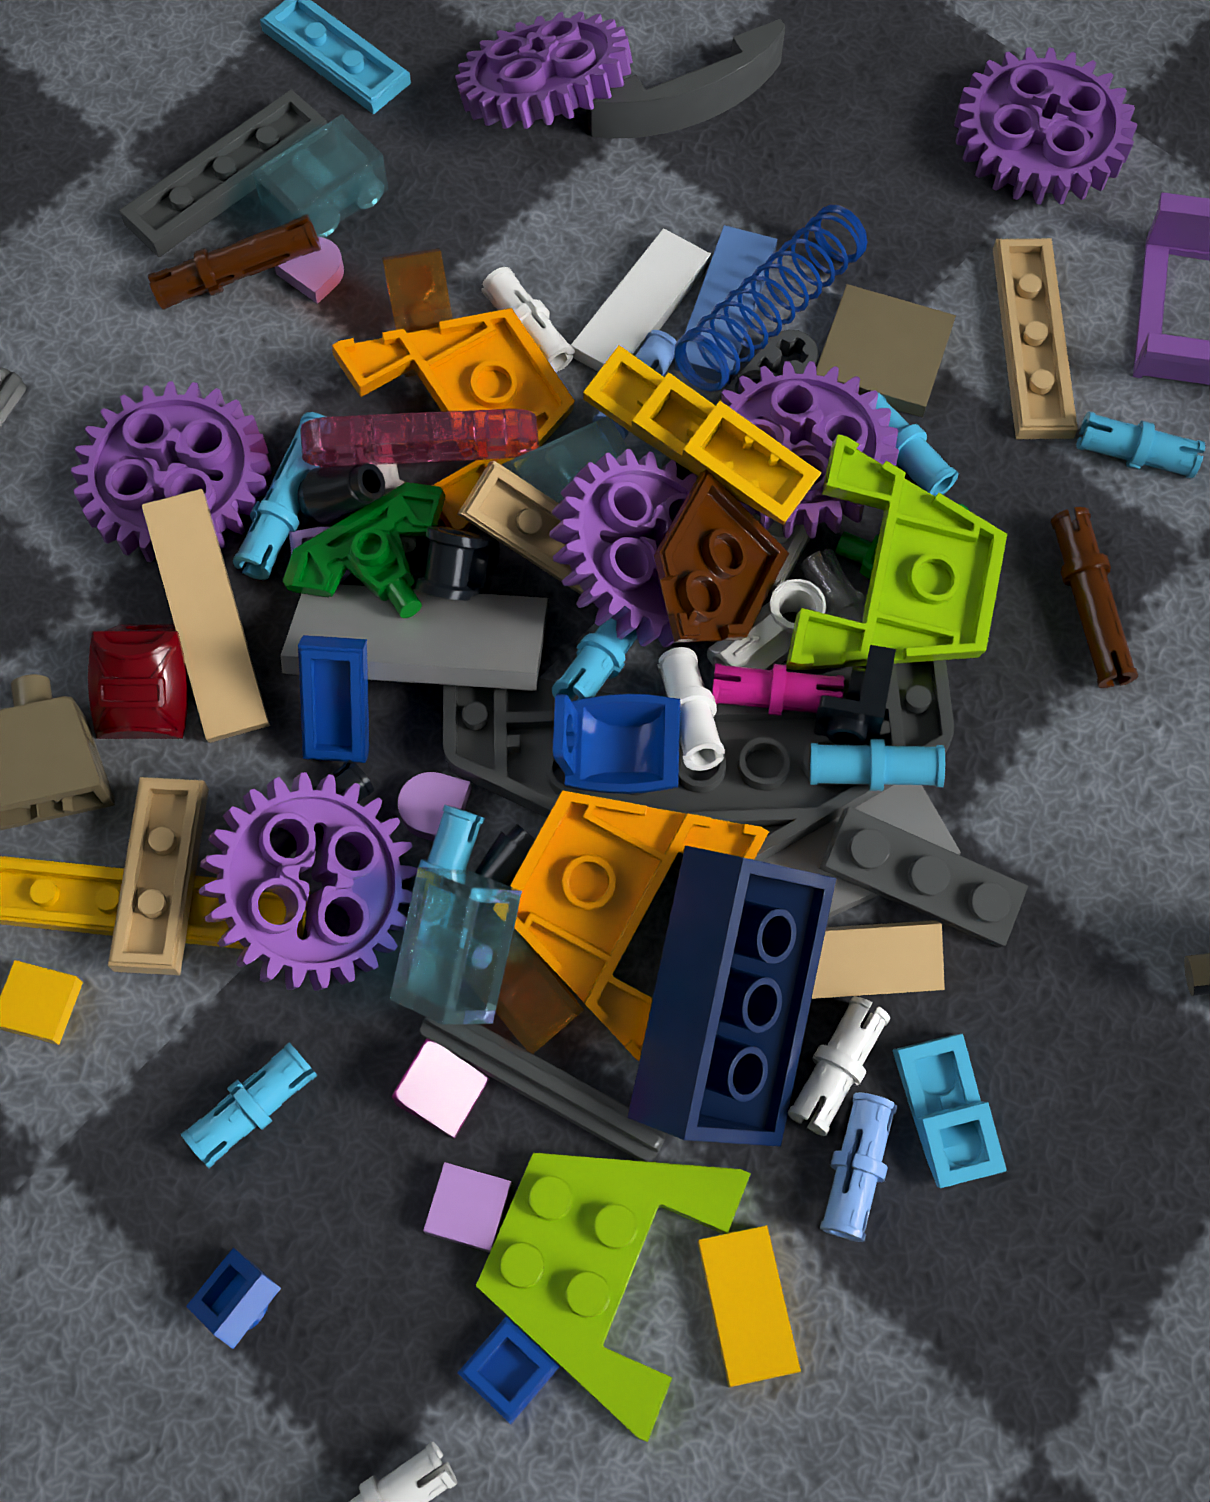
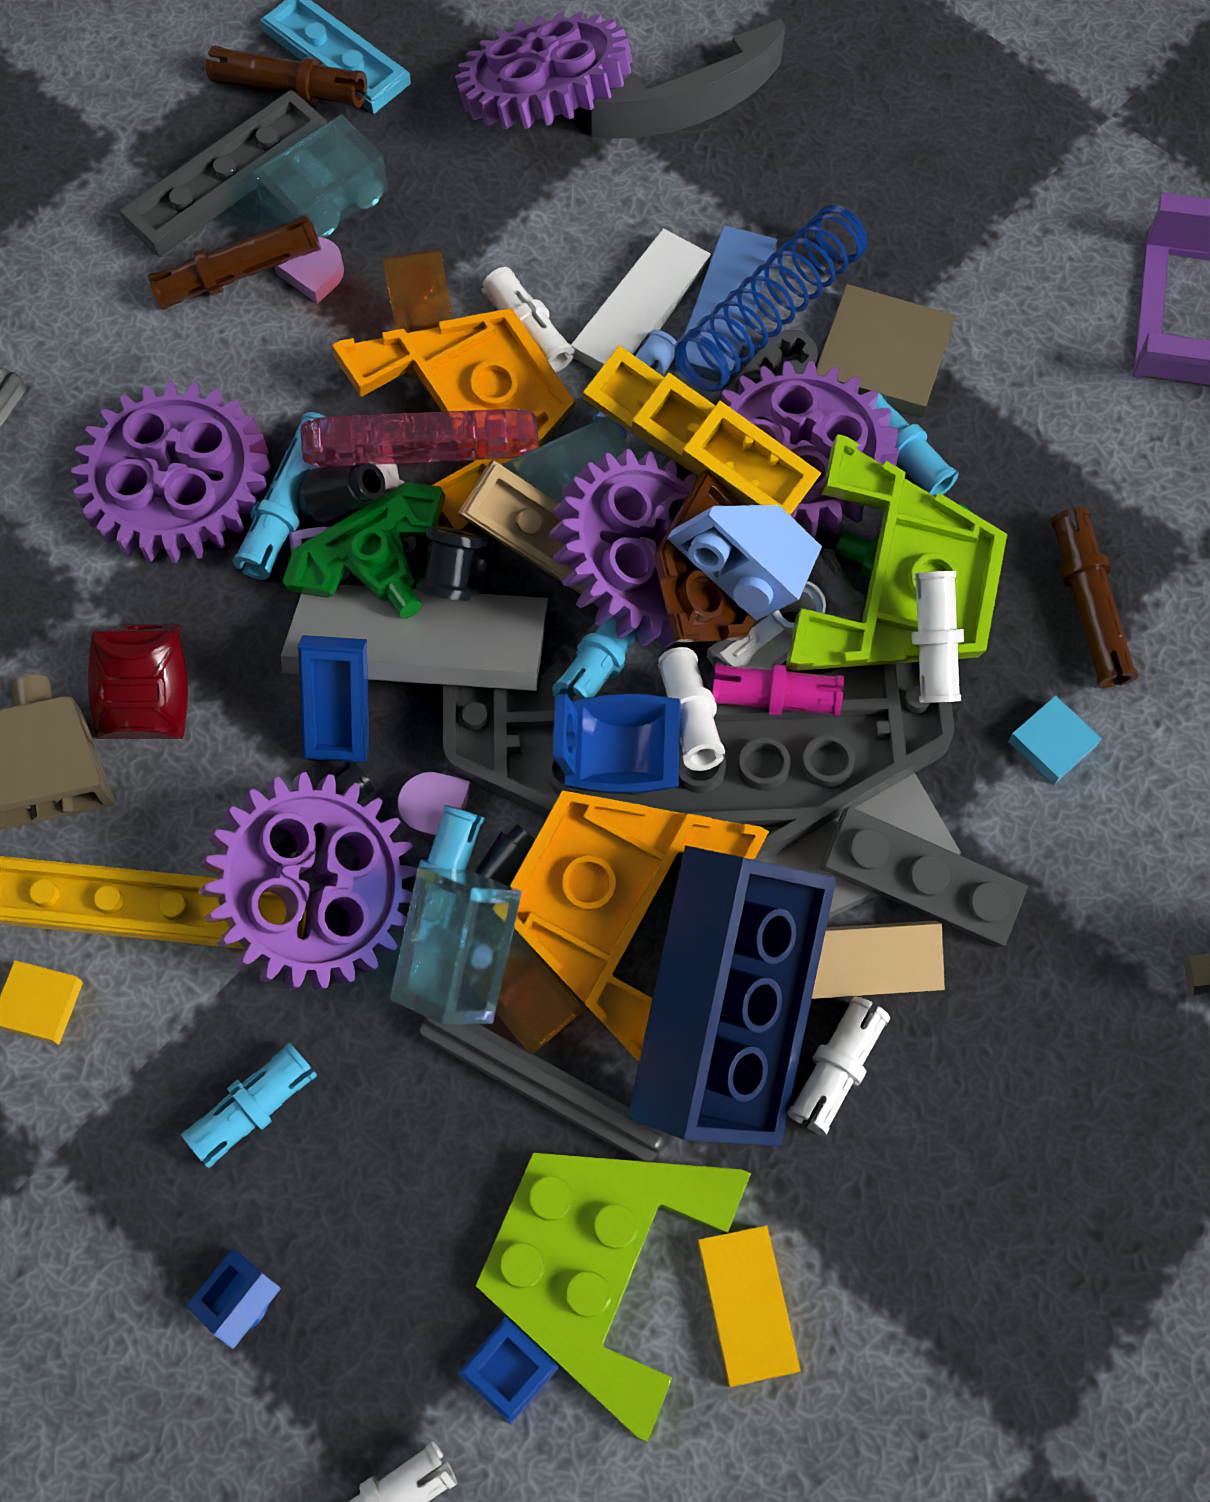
(159, 876): tan tile -> none
(205, 615): tan tile -> none
(306, 78): none -> reddish brown pin
(439, 1088): slope -> none
(467, 1207): lavender tile -> none
(750, 553): none -> light blue slope
(858, 1167): light blue pin -> none
(862, 713): black bracket -> none
(877, 765): medium azure pin -> none
(937, 636): none -> white pin
(948, 1111): medium azure slope -> none
(1034, 339): tan tile -> none
(1045, 125): medium lavender gear -> none
(1054, 740): none -> medium azure tile
(1140, 445): medium azure pin -> none

